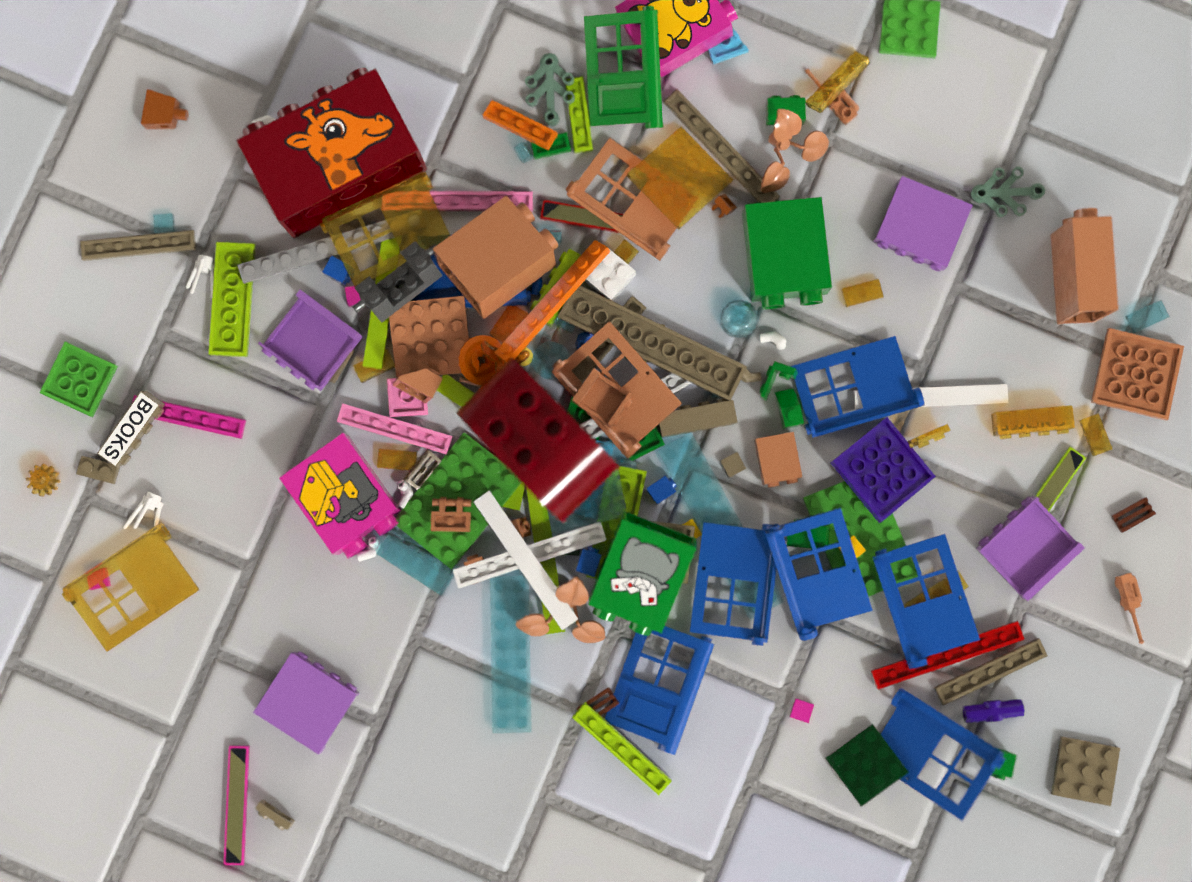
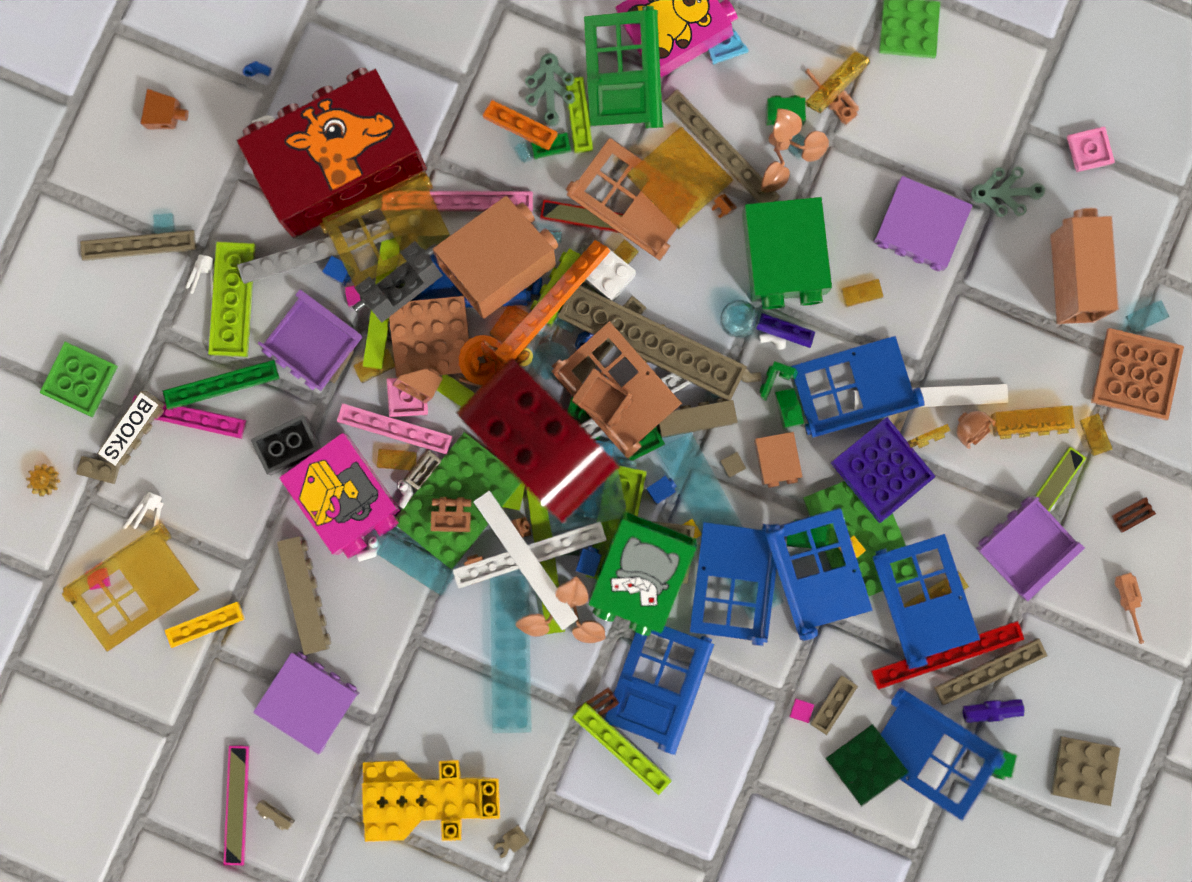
(204, 624): none -> yellow plate
(221, 384): none -> green tile
(255, 68): none -> blue arm
(286, 445): none -> dark grey brick
(303, 595): none -> dark tan brick
(448, 799): none -> yellow piece
(513, 840): none -> dark tan plate
(785, 330): none -> dark purple tile
(796, 152): none -> clear light blue tile
(833, 705): none -> dark tan plate
(973, 427): none -> nougat cylinder
(1090, 149): none -> bright pink plate

